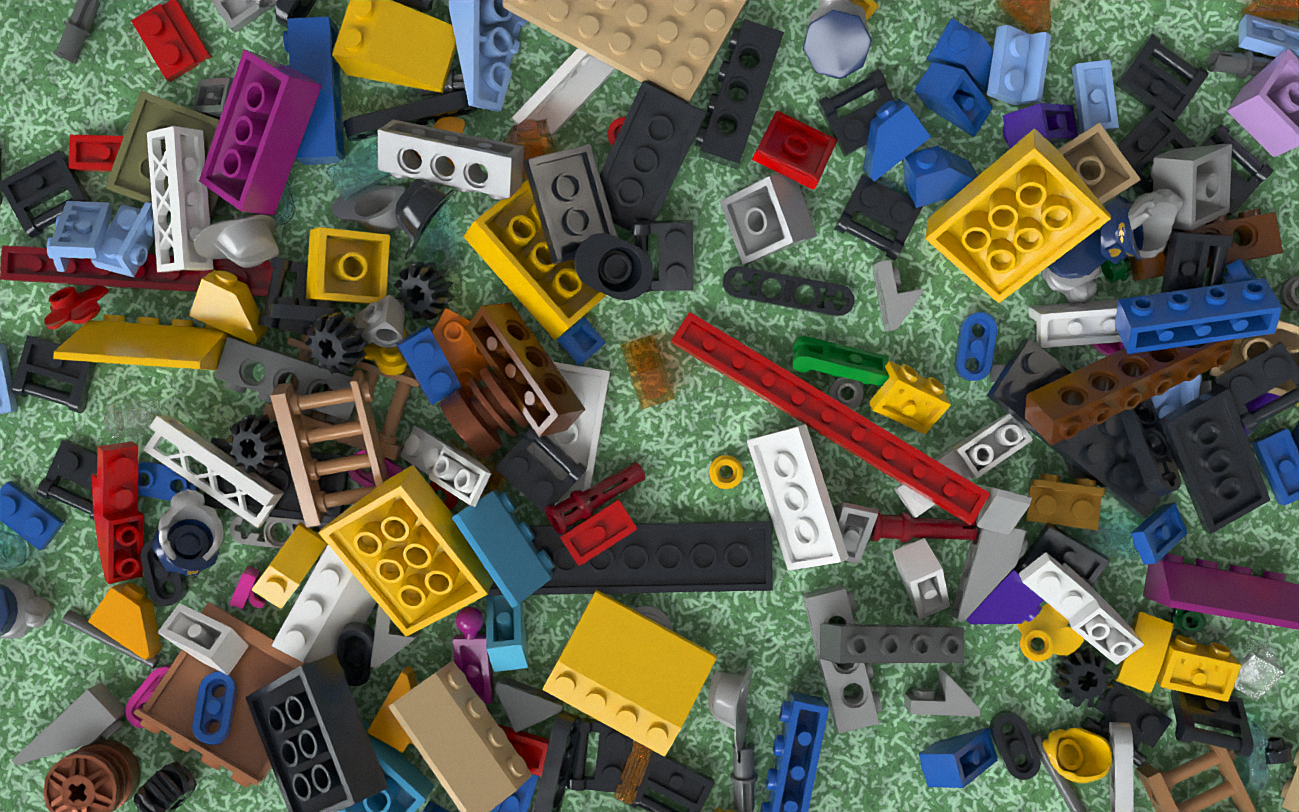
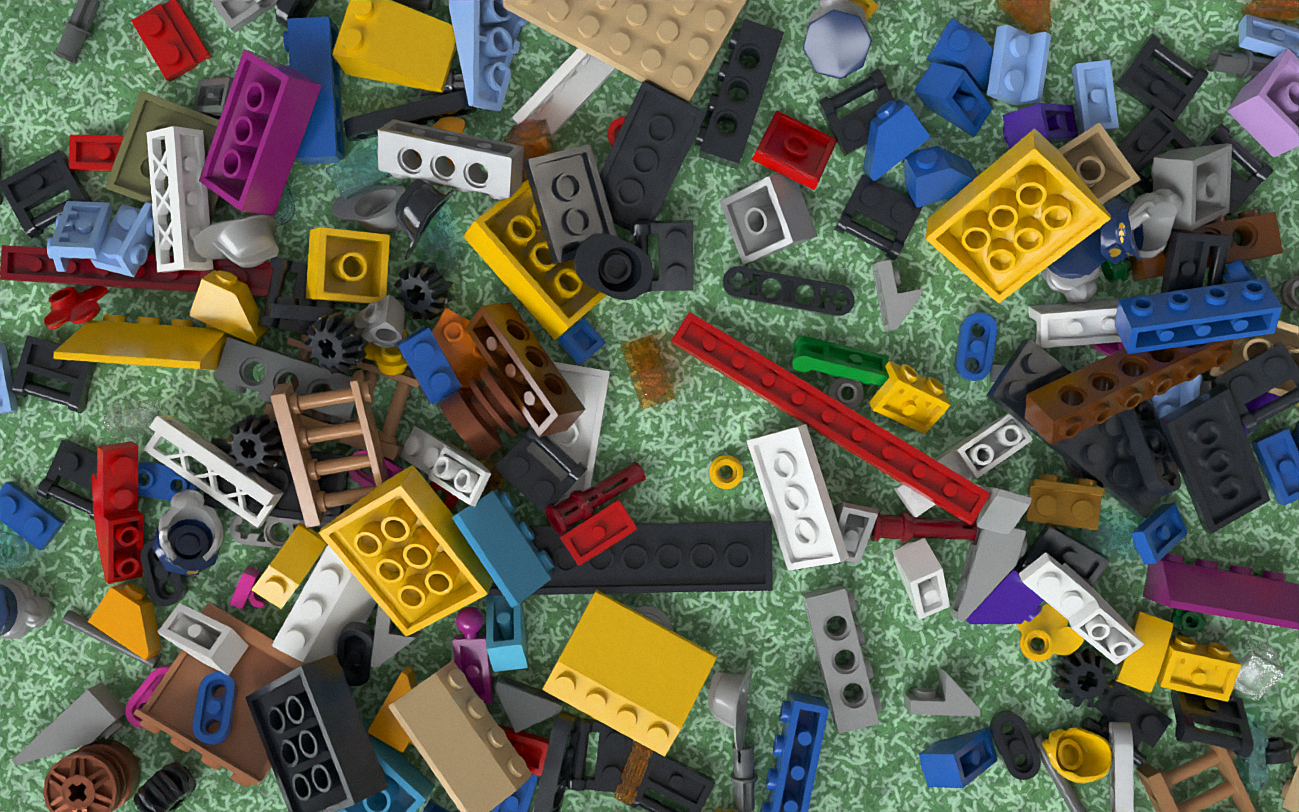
(891, 643): dark grey brick -> none

